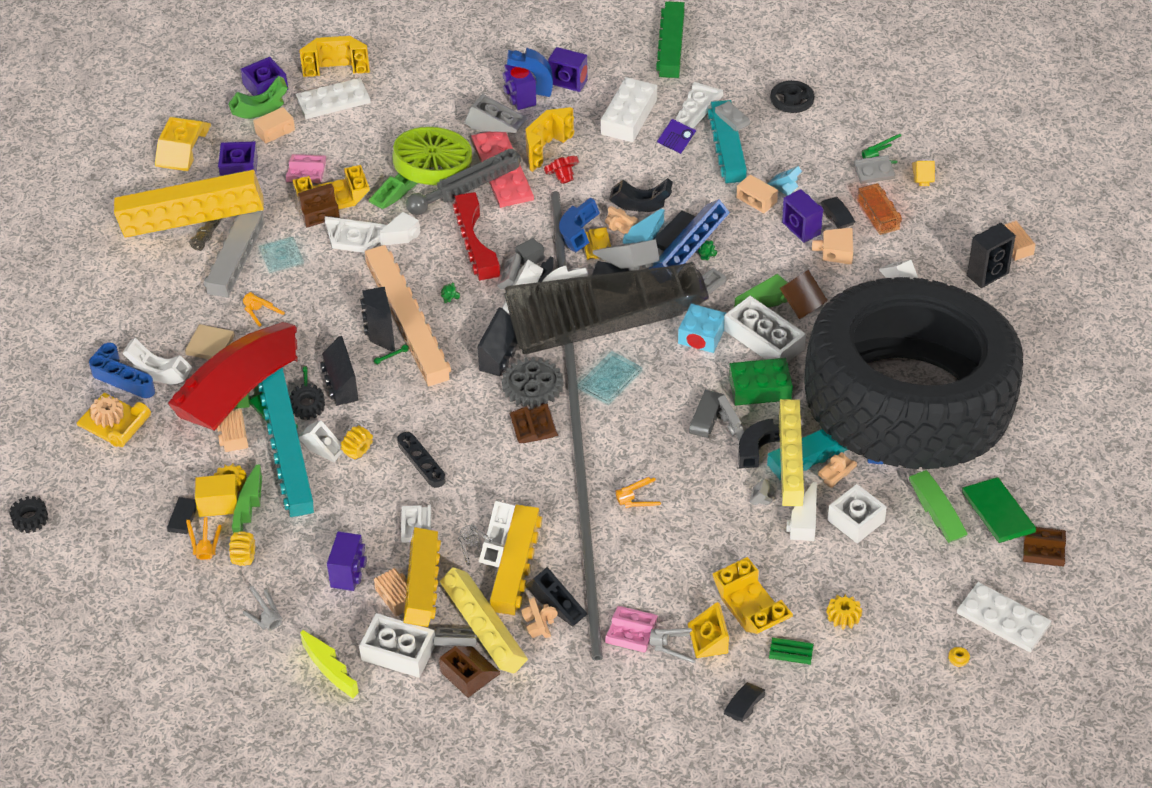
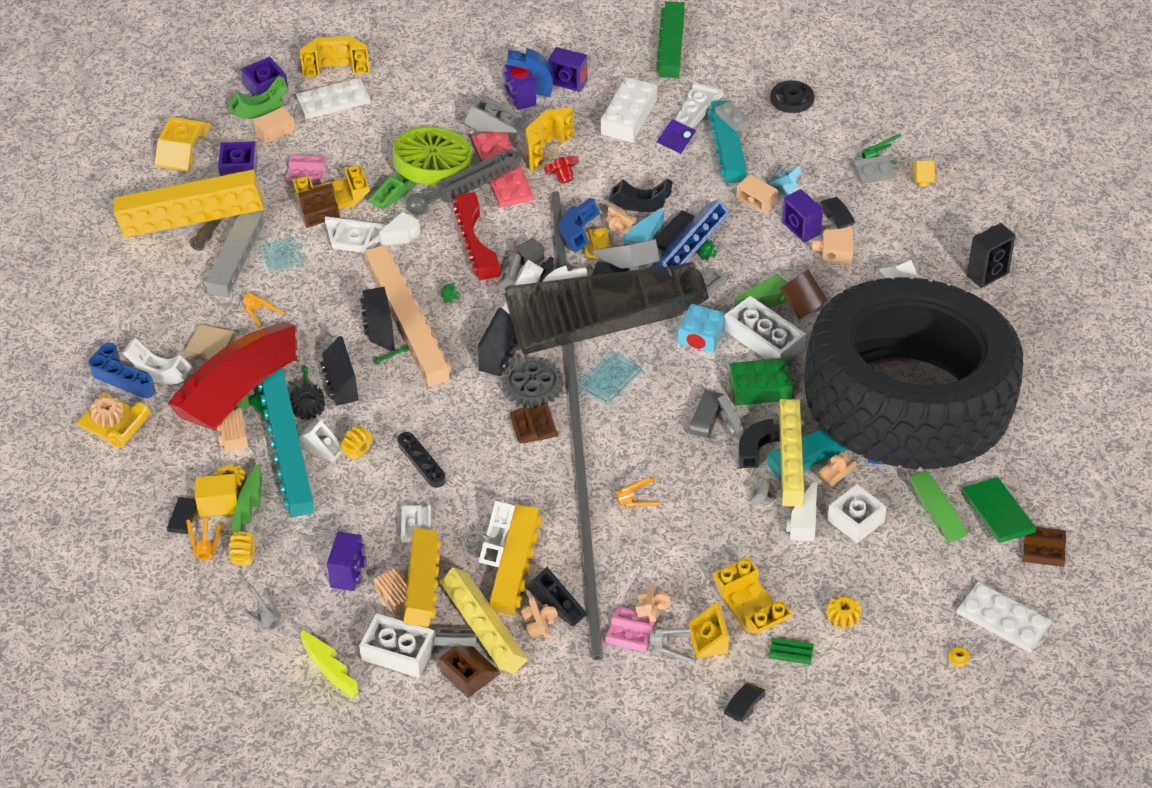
(30, 523): black tyre -> none
(651, 602): none -> light nougat hips
(879, 208): clear orange brick -> none
(1023, 245): light nougat brick -> none

